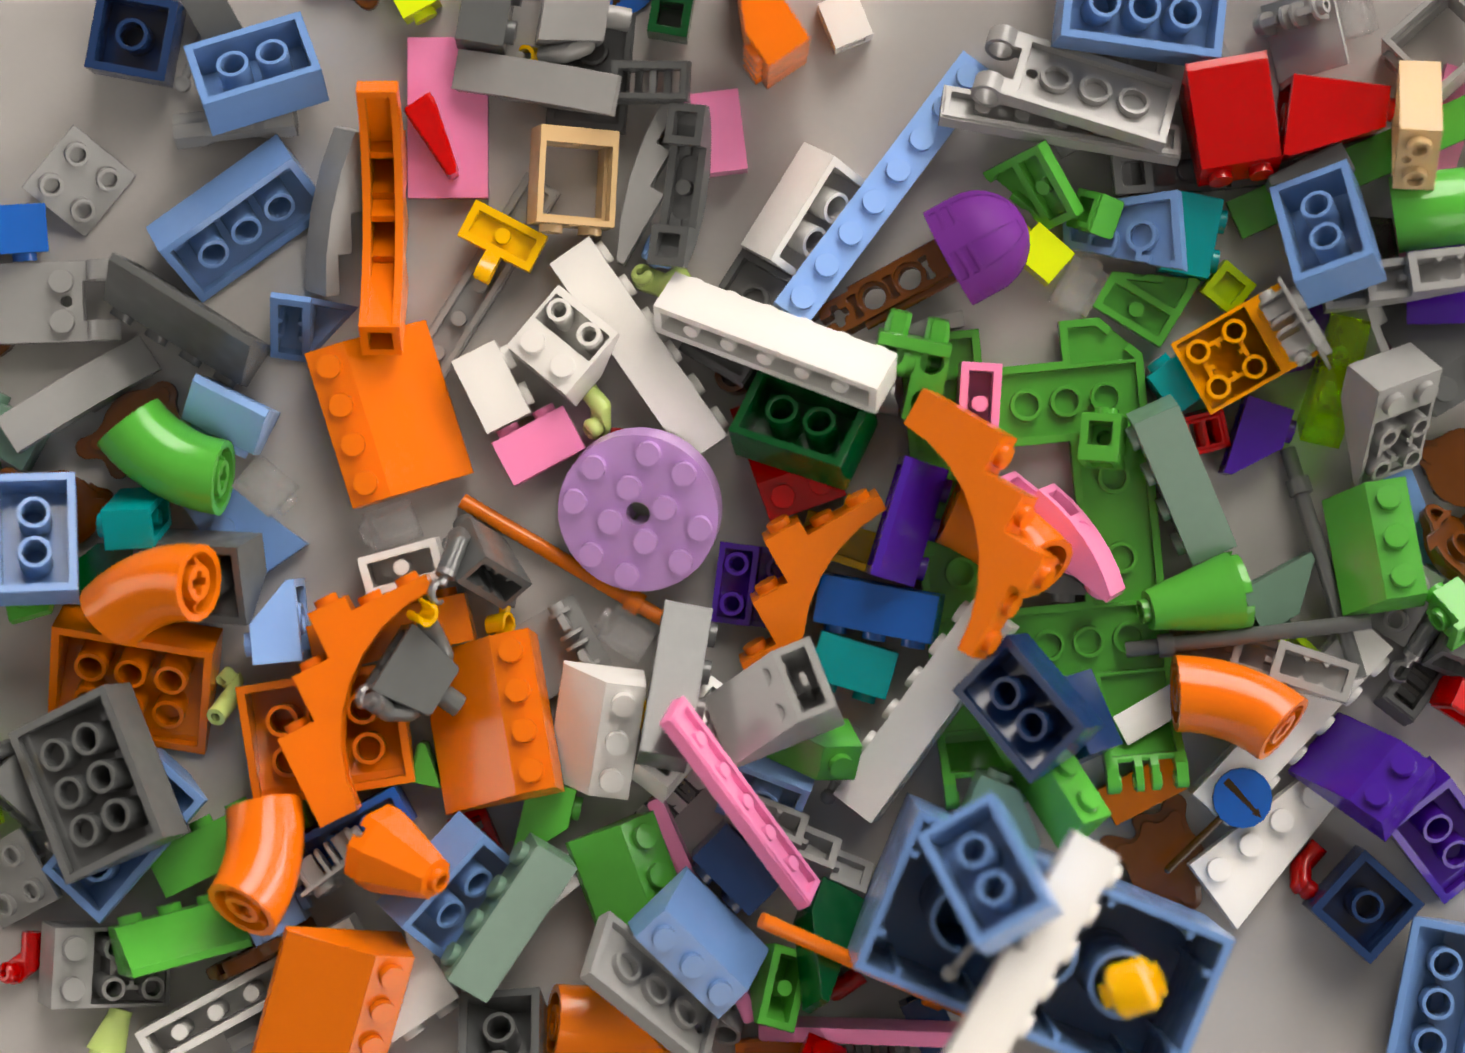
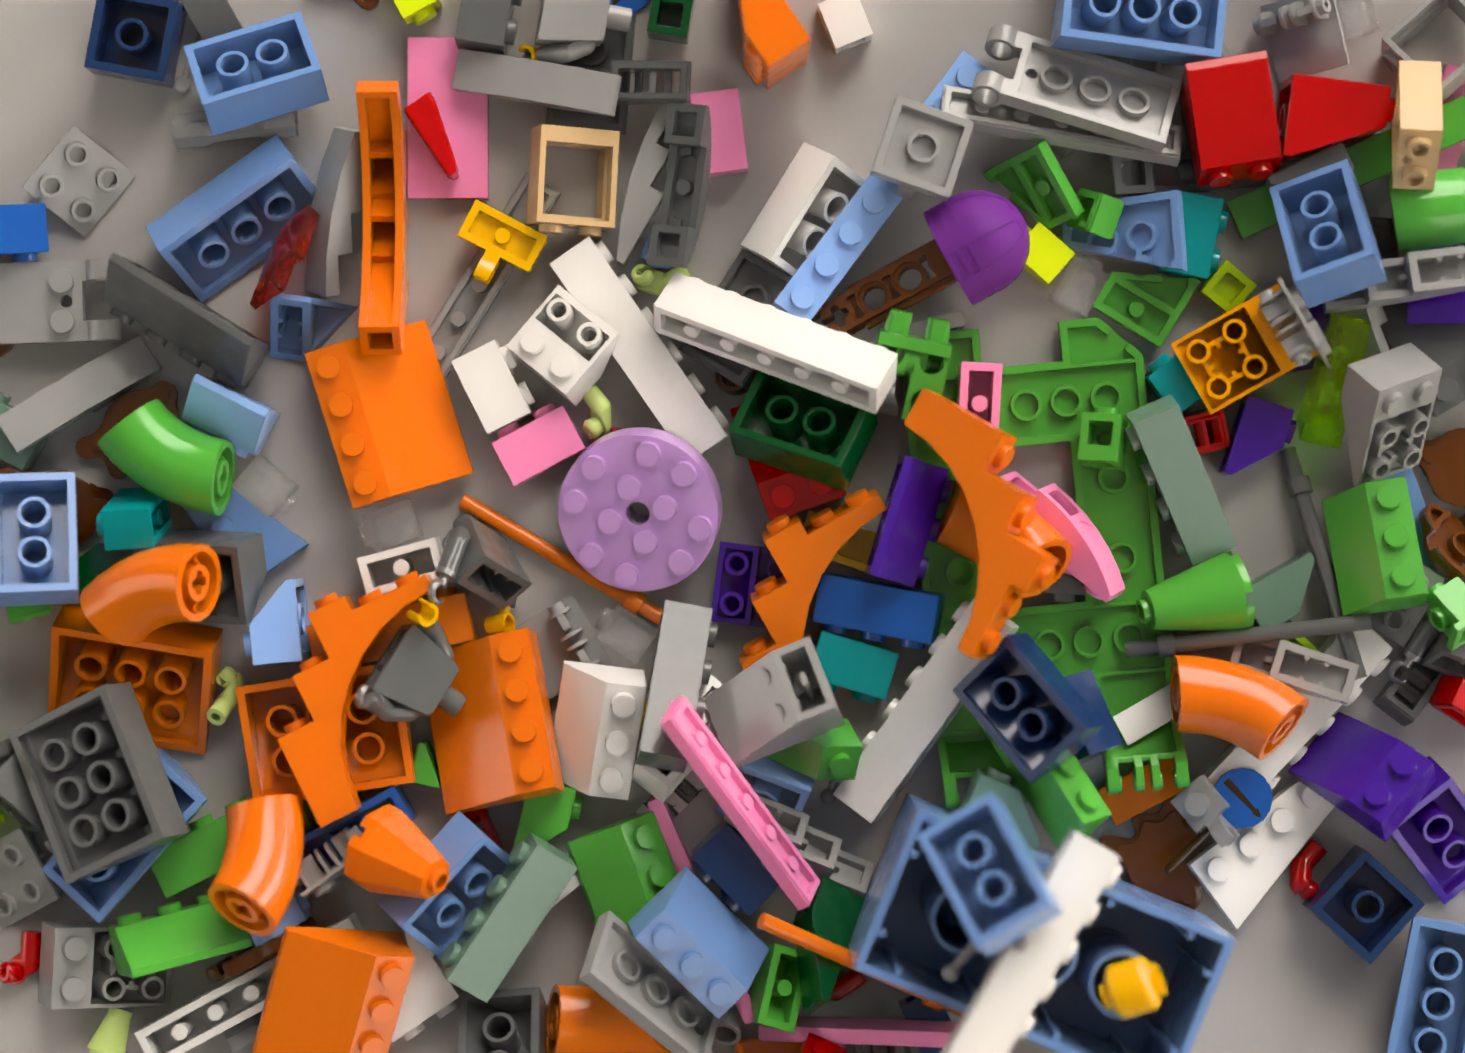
(286, 252): none -> clear red slope
(921, 149): none -> light grey bracket
(1203, 807): none -> light grey plate

